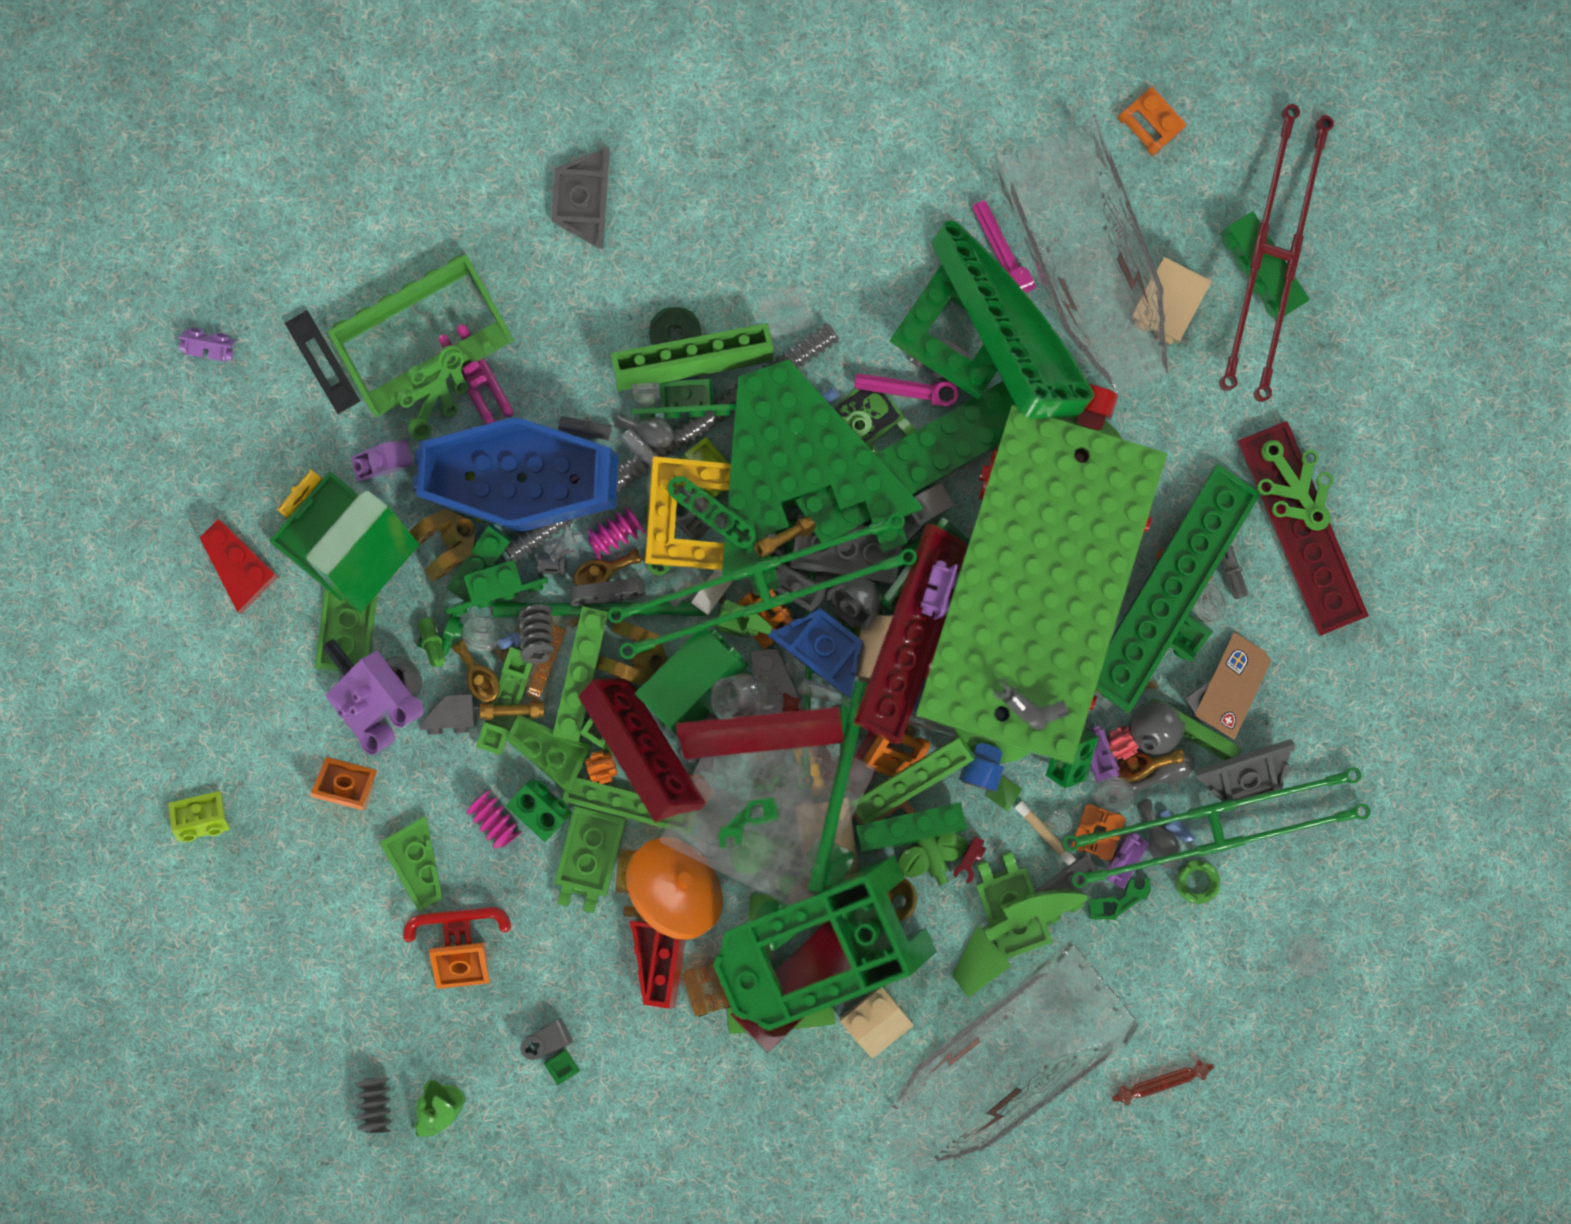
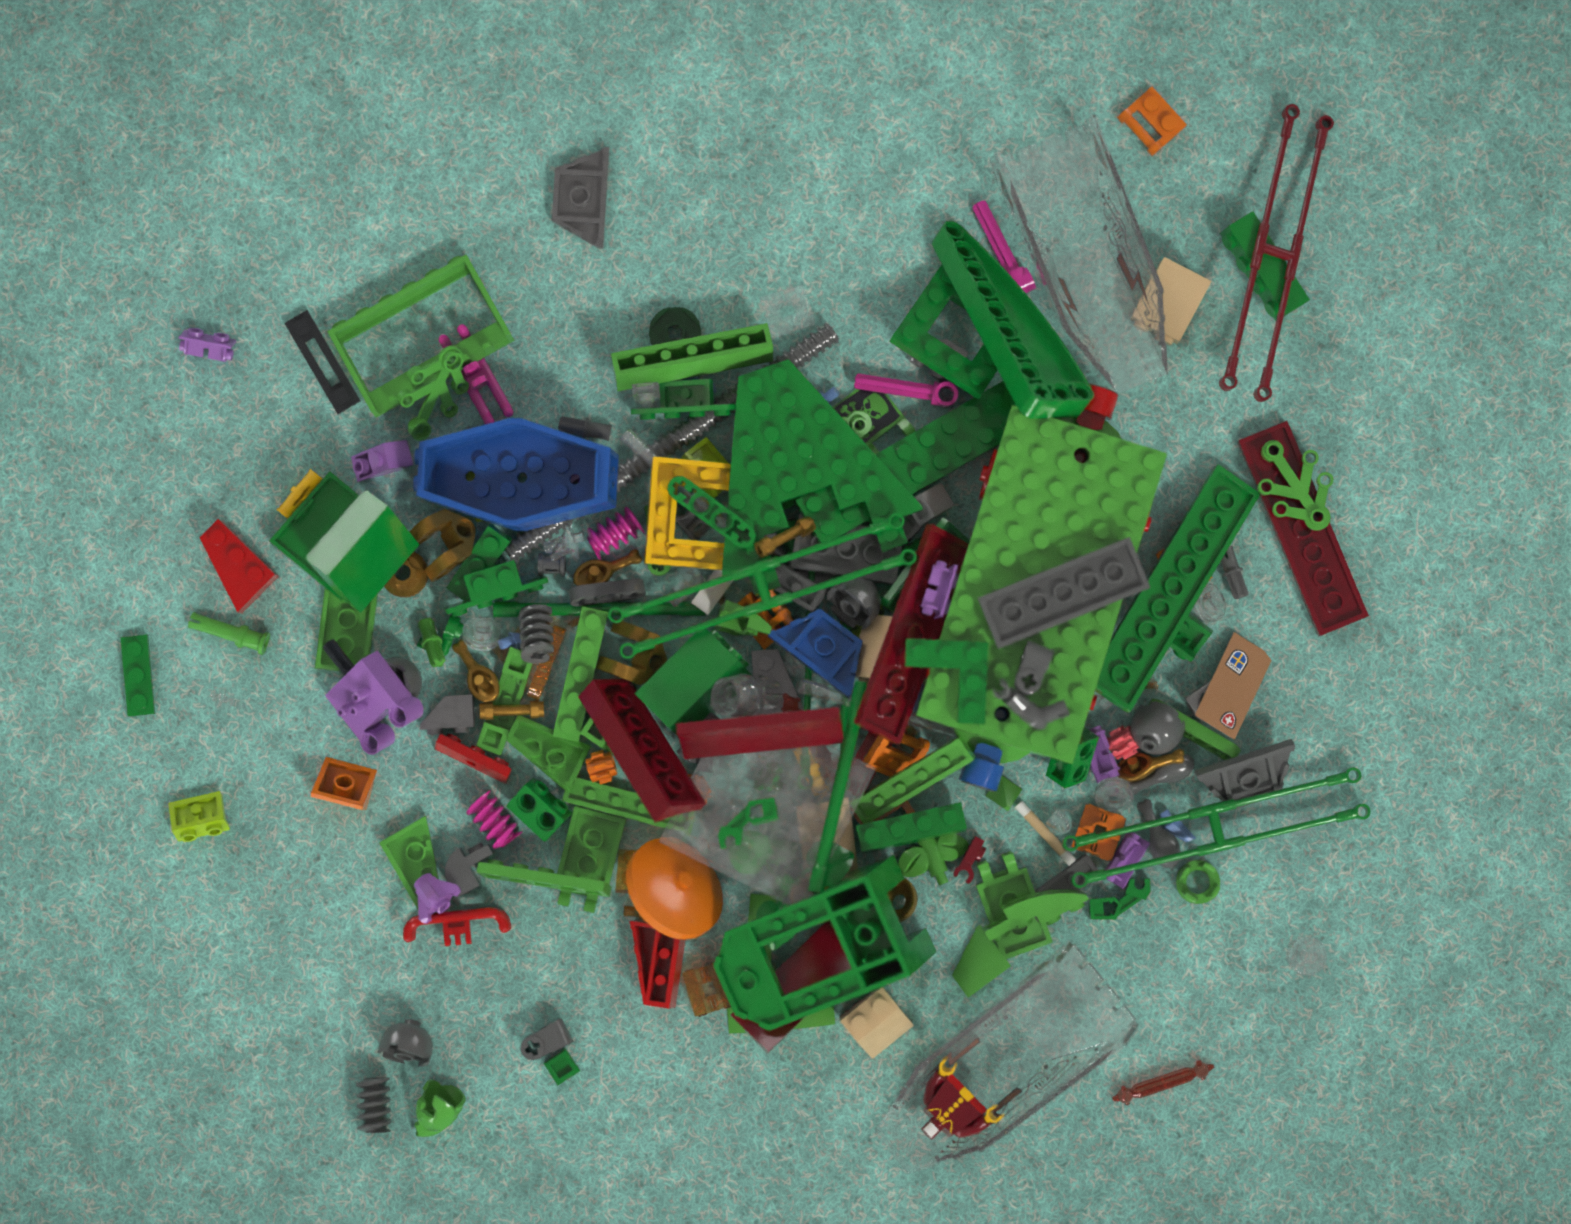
(137, 675): none -> green plate
(240, 635): none -> bright green pin
(406, 1042): none -> dark grey cylinder
(415, 582): none -> pearl gold piece
(433, 896): none -> medium lavender rock
(459, 869): none -> dark grey brick
(460, 965): orange slope -> none
(473, 757): none -> red tile
(544, 878): none -> bright green plate
(653, 430): dark grey piece -> none
(953, 1106): none -> dark red torso
(972, 662): none -> green plate
(1033, 663): none -> dark grey piece
(1063, 593): none -> dark grey plate

